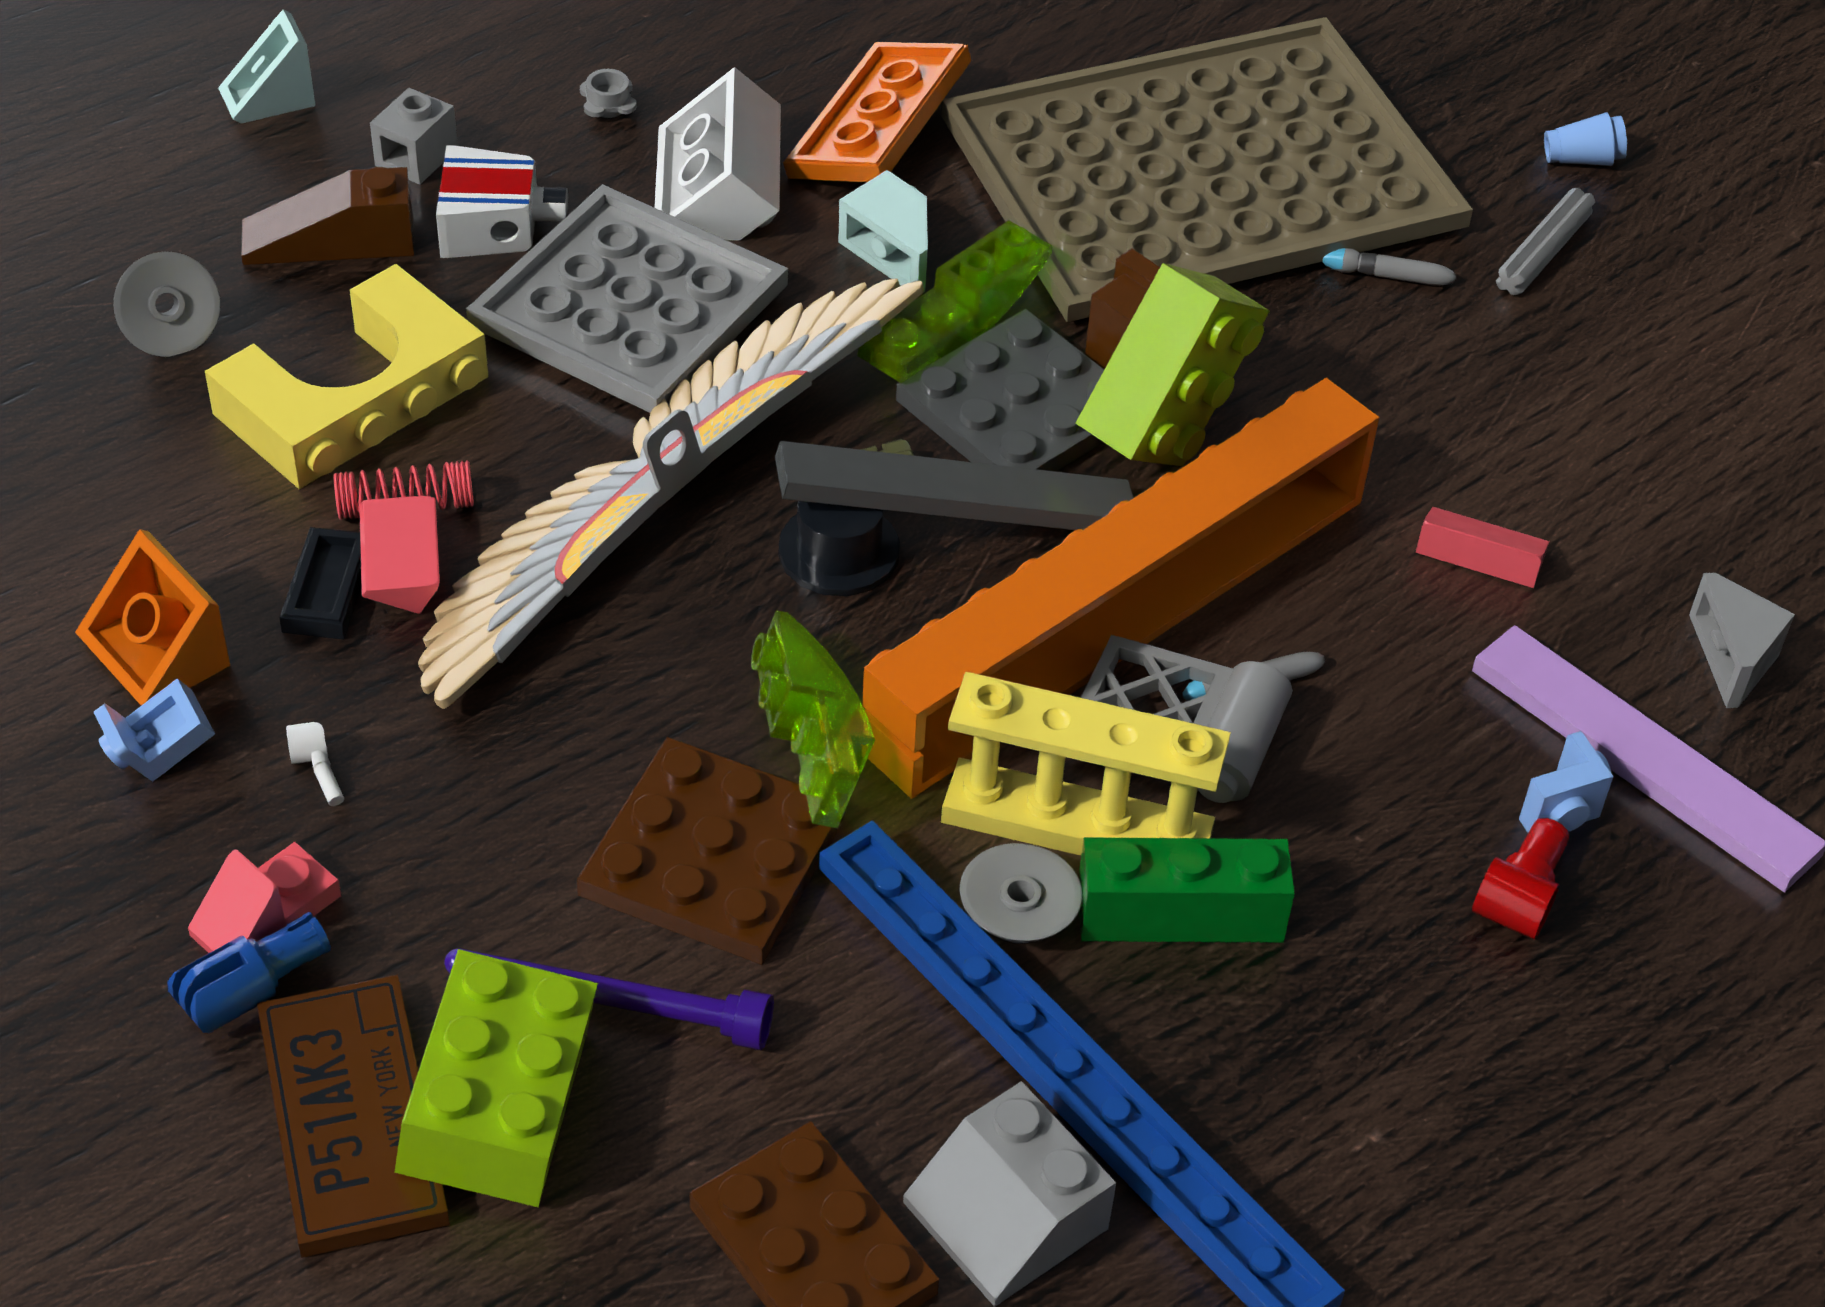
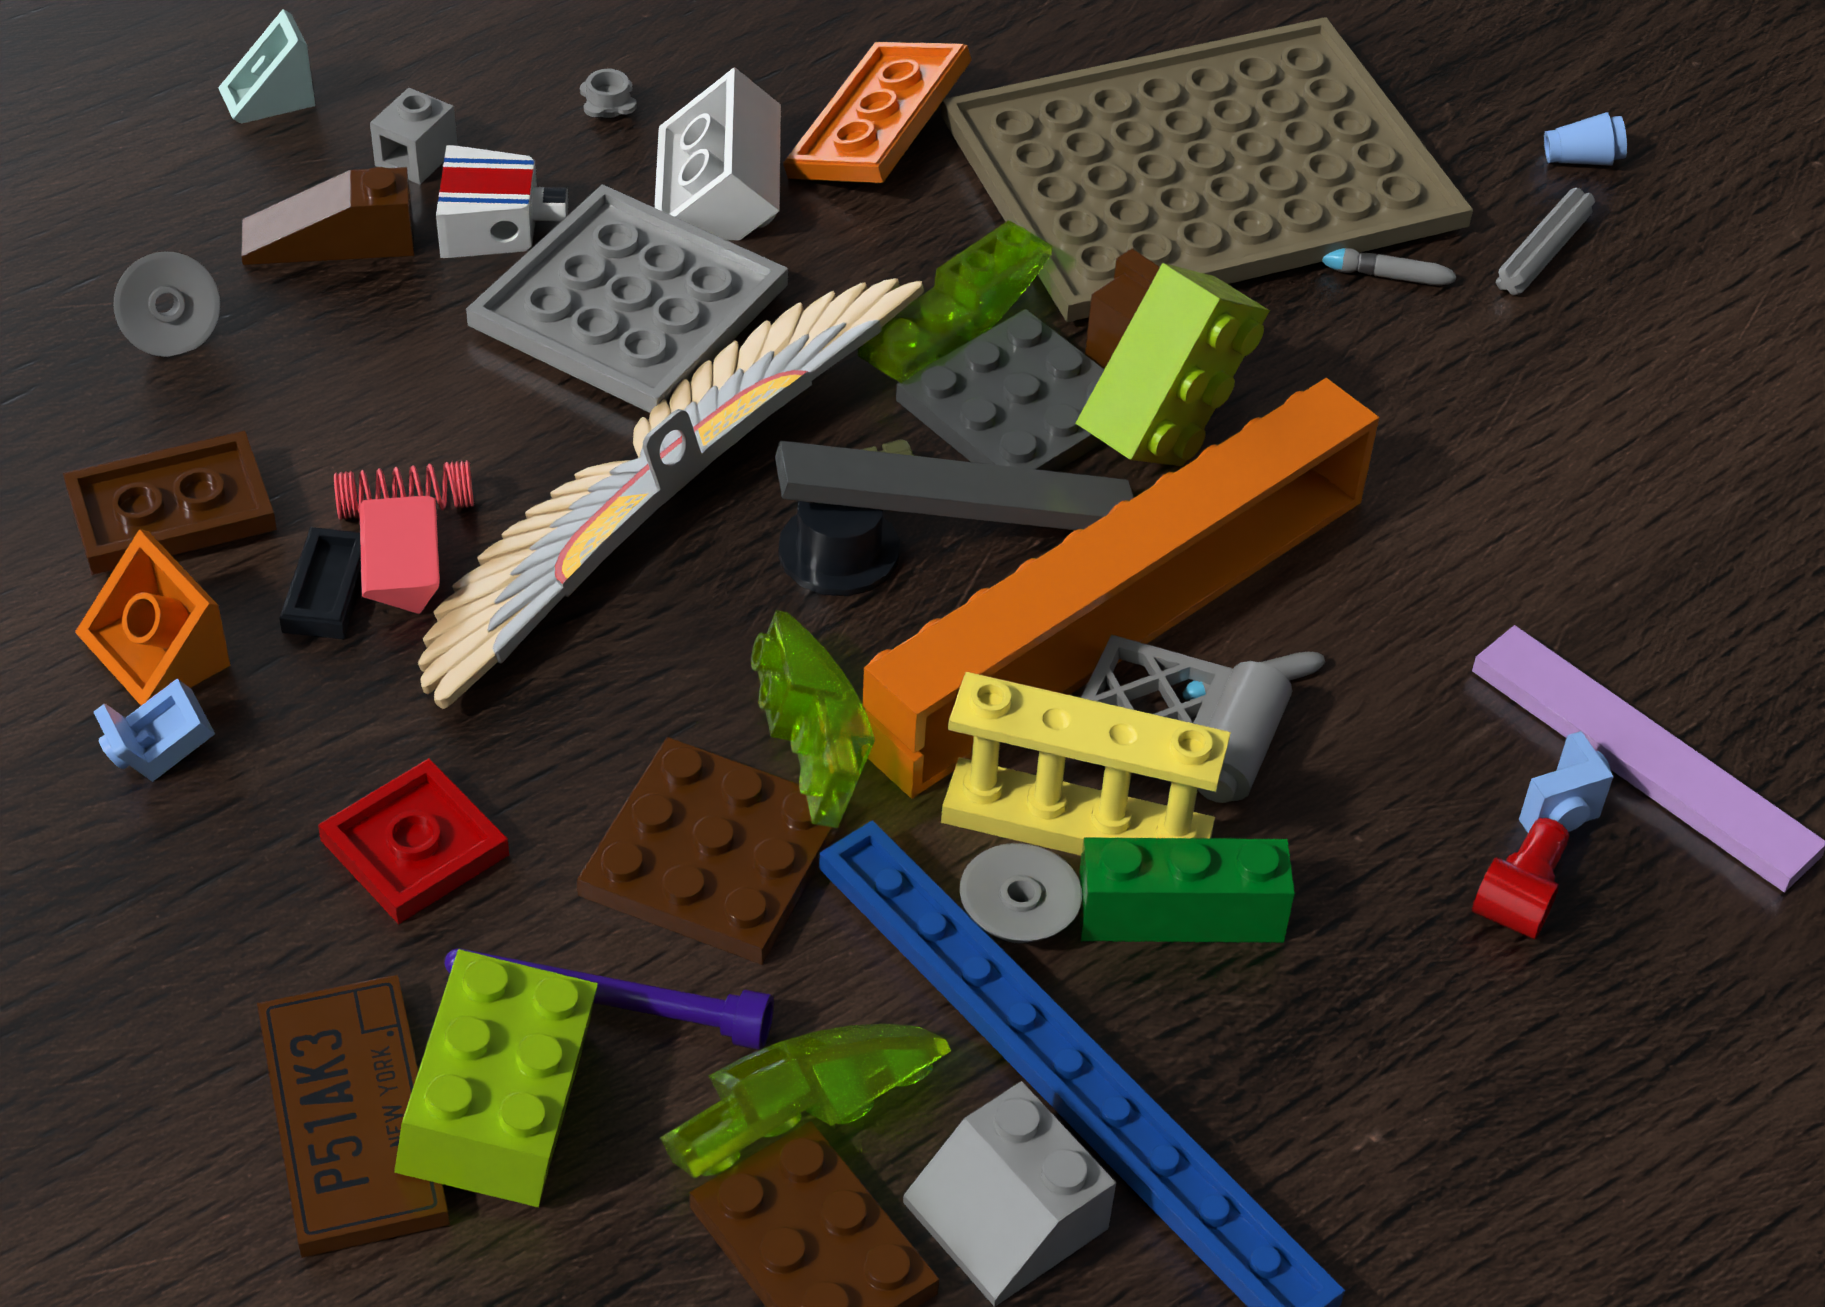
(179, 494): none -> reddish brown plate
(244, 972): blue arm -> none
(261, 899): coral slope -> none
(308, 744): white hand -> none
(317, 428): light yellow arch -> none
(413, 840): none -> red tile
(823, 1072): none -> clear neon green slope
(887, 227): light aqua slope -> none
(1482, 546): coral slope -> none
(1738, 634): light grey slope -> none

